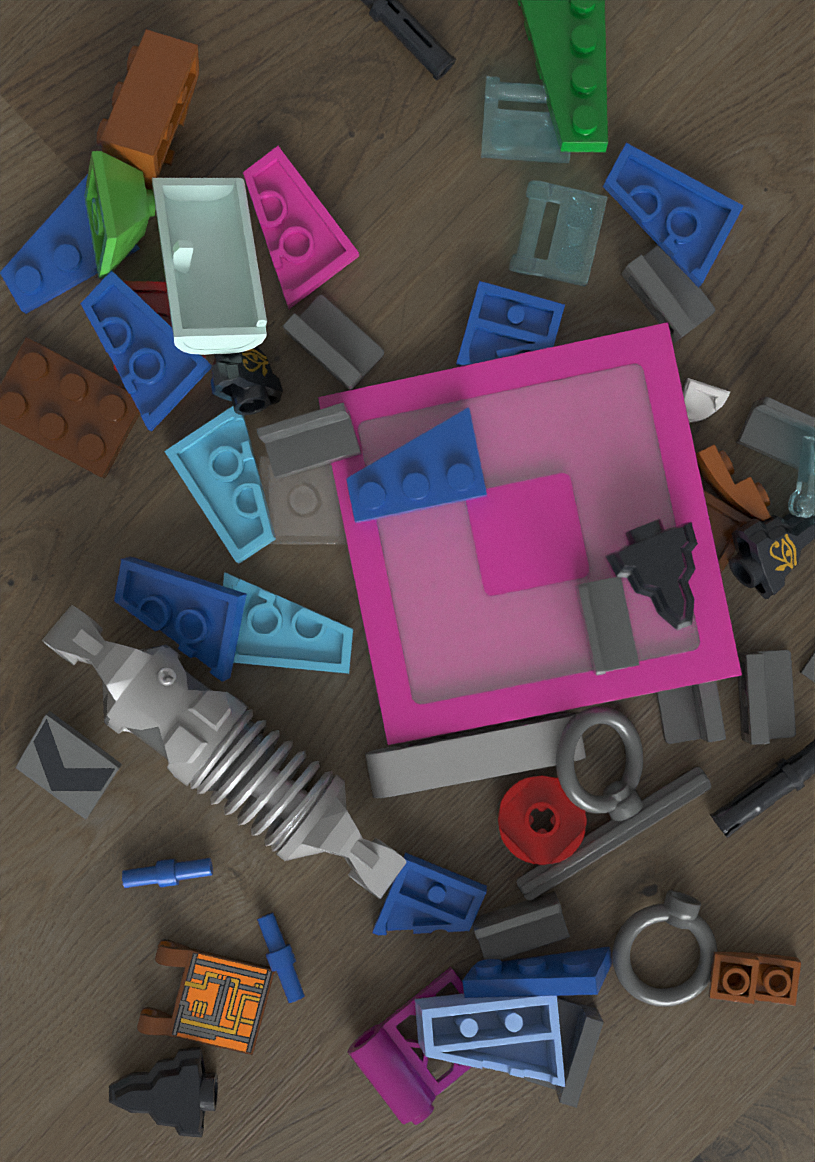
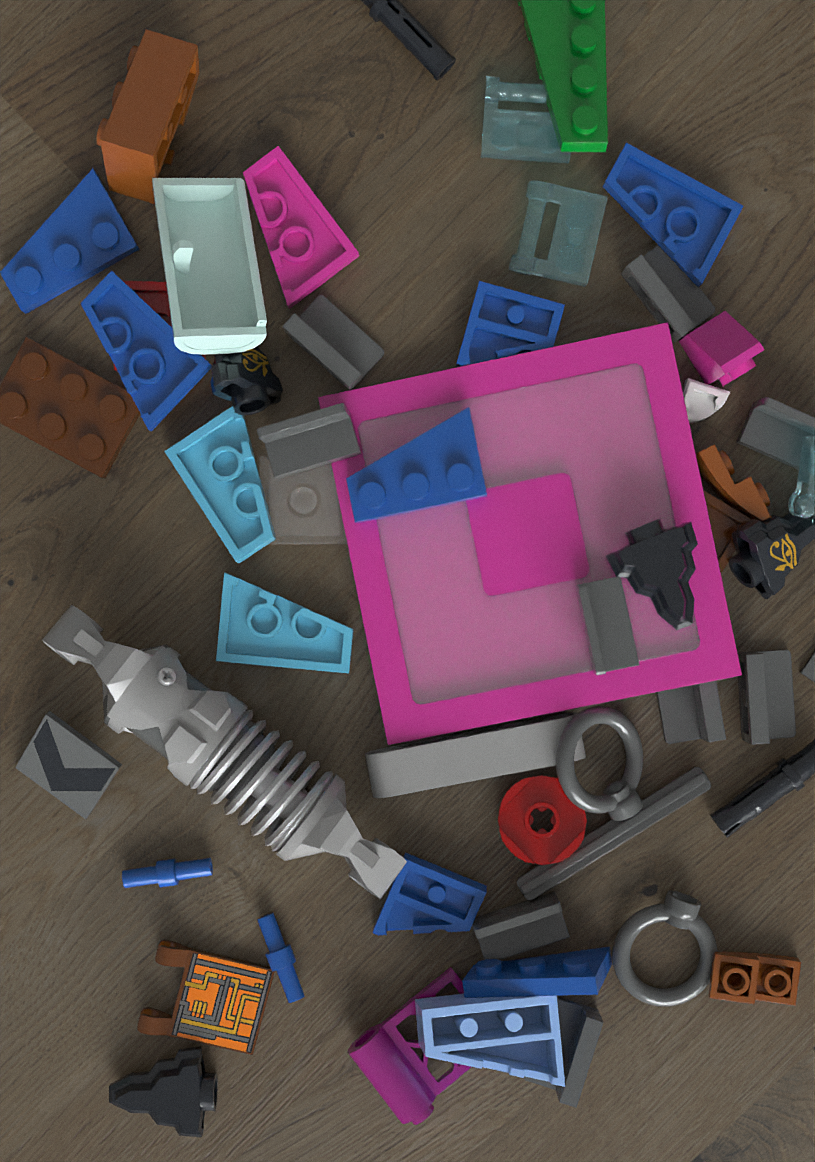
(116, 209): bright green slope -> none
(187, 609): blue wing -> none
(721, 349): none -> dark pink slope

